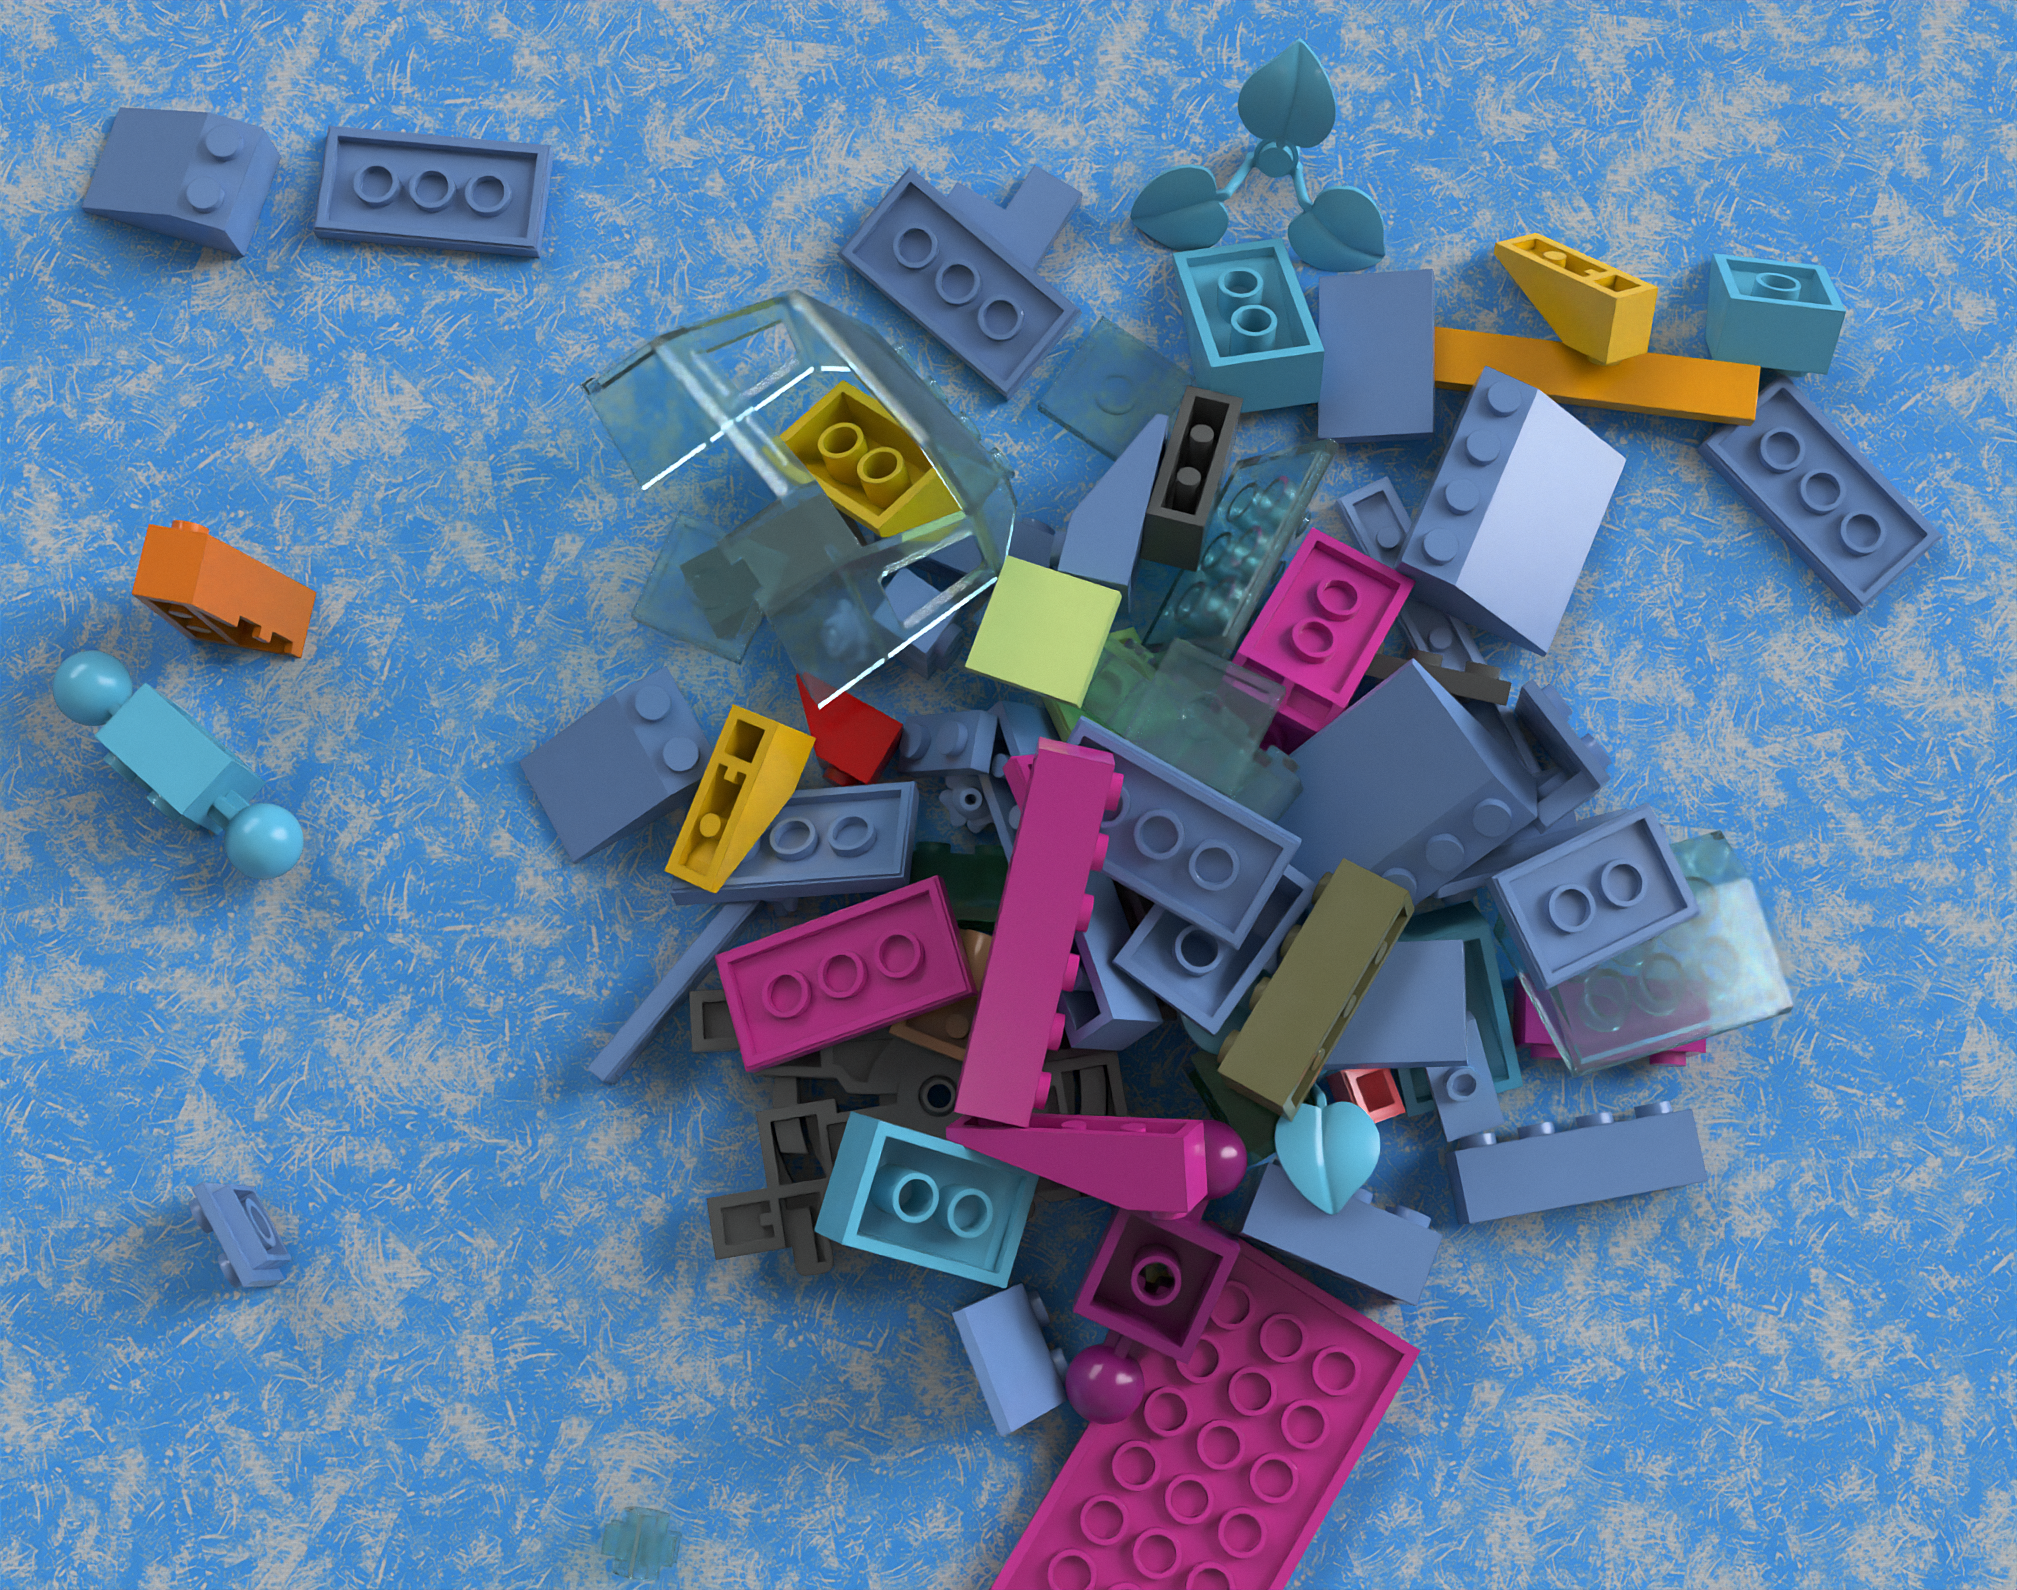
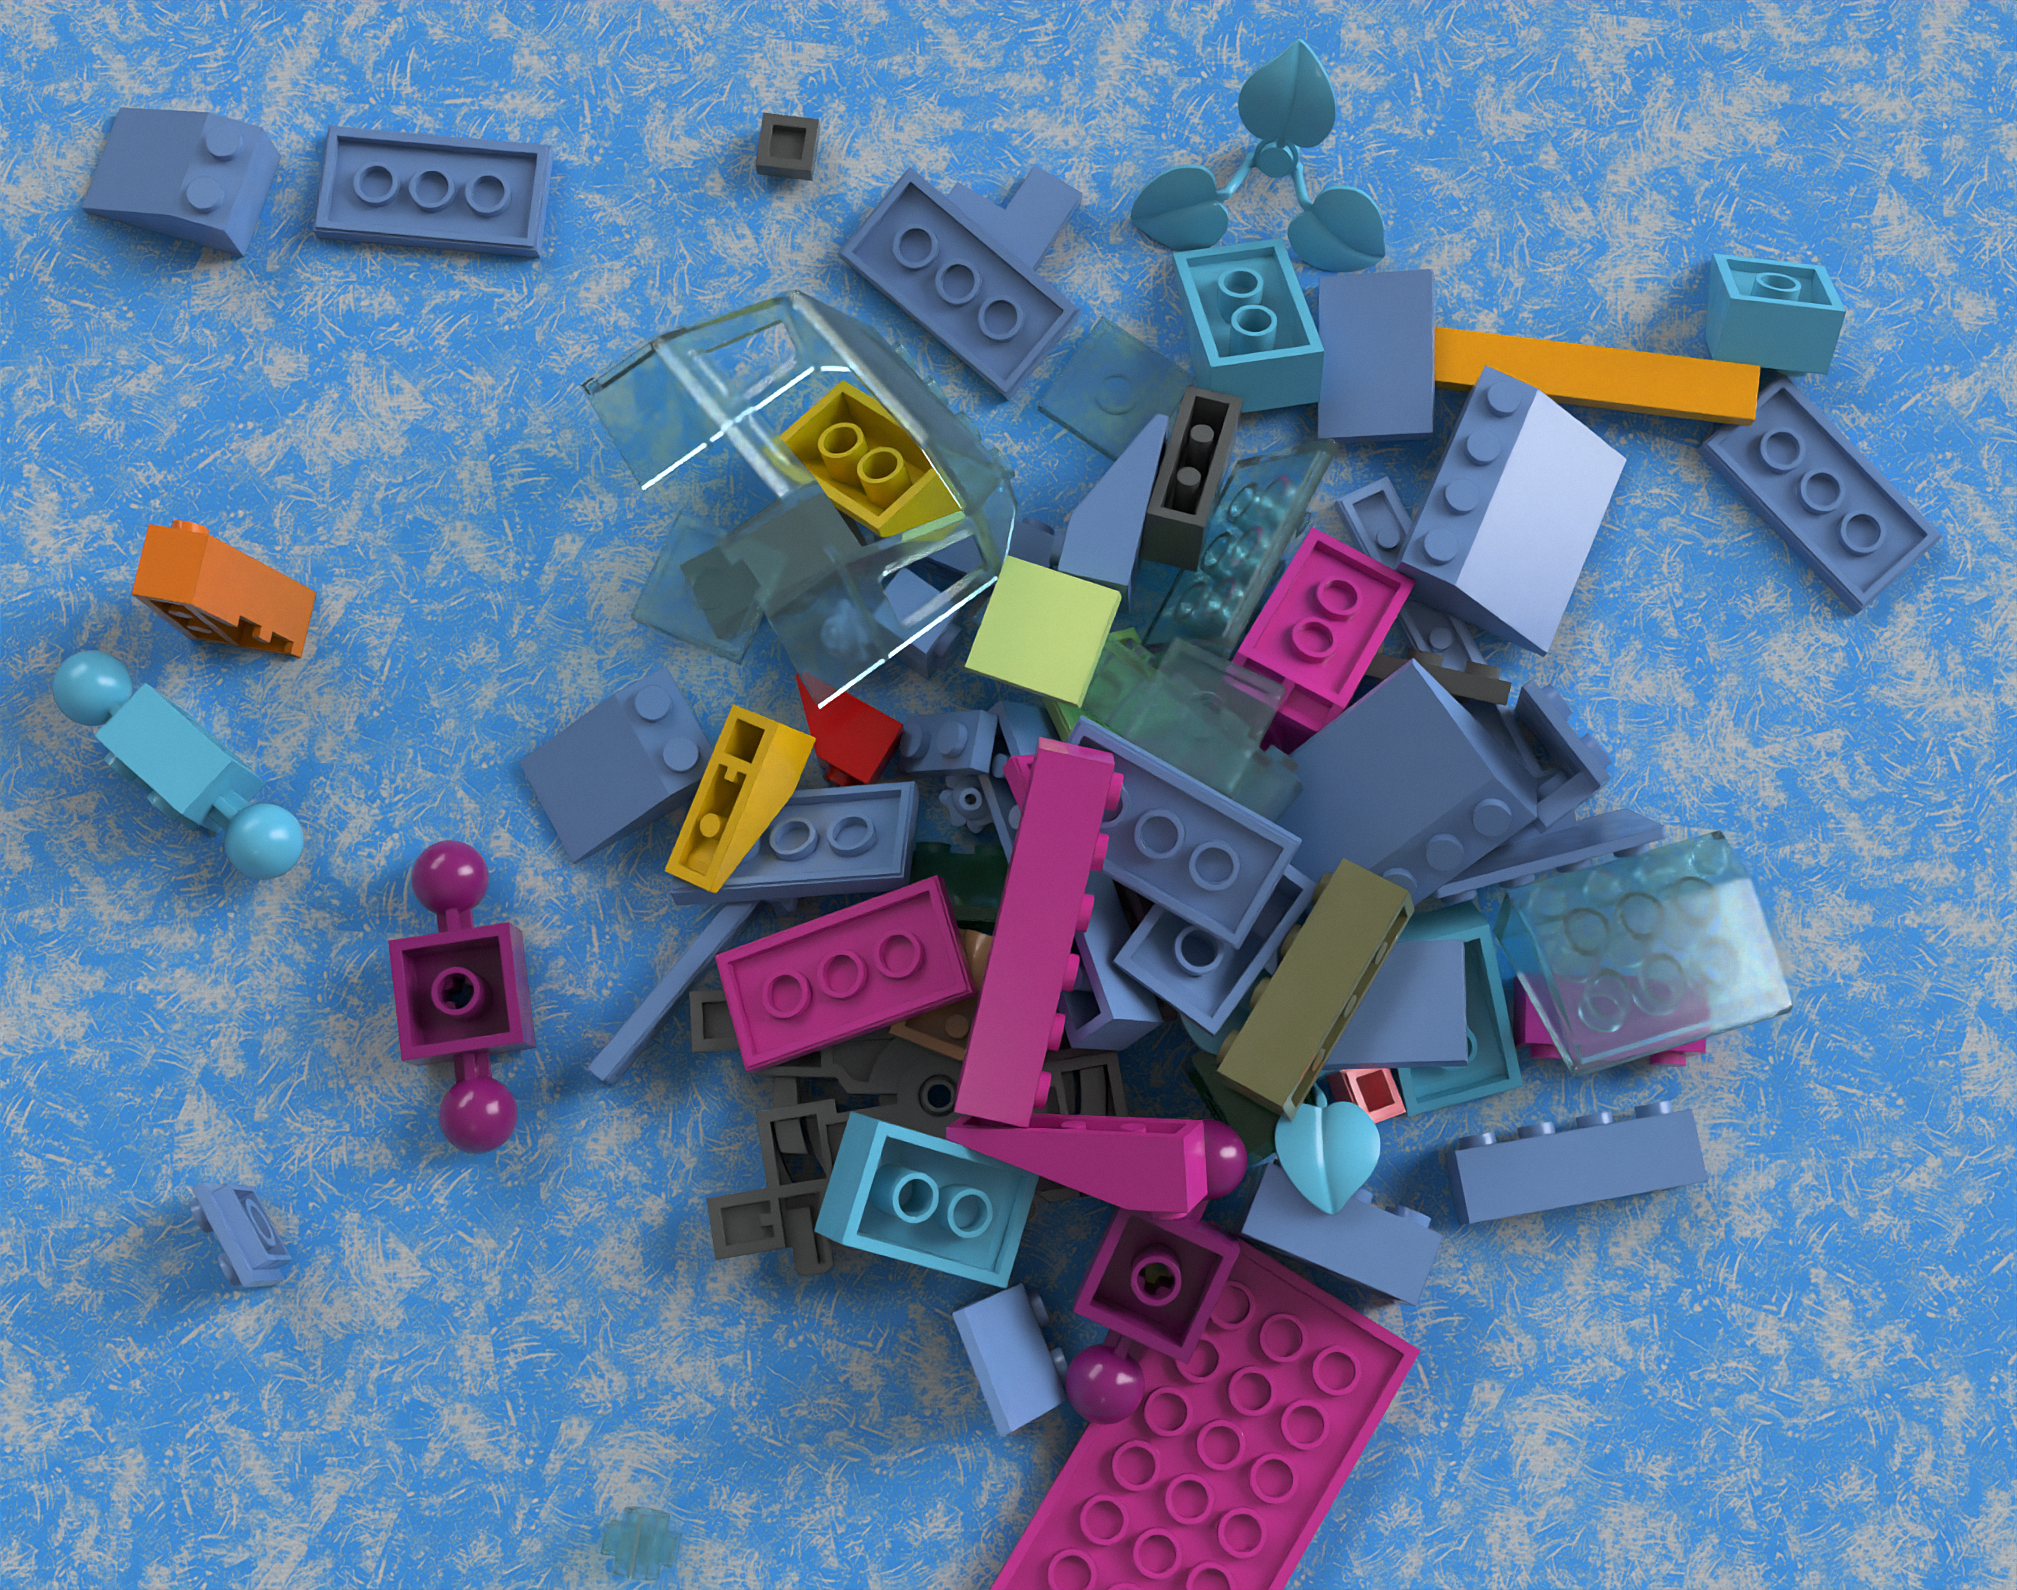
(430, 969): none -> magenta brick
(787, 146): none -> dark grey plate
(1465, 1094): light blue plate -> none
(1582, 298): yellow slope -> none
(1593, 897): medium blue tile -> none

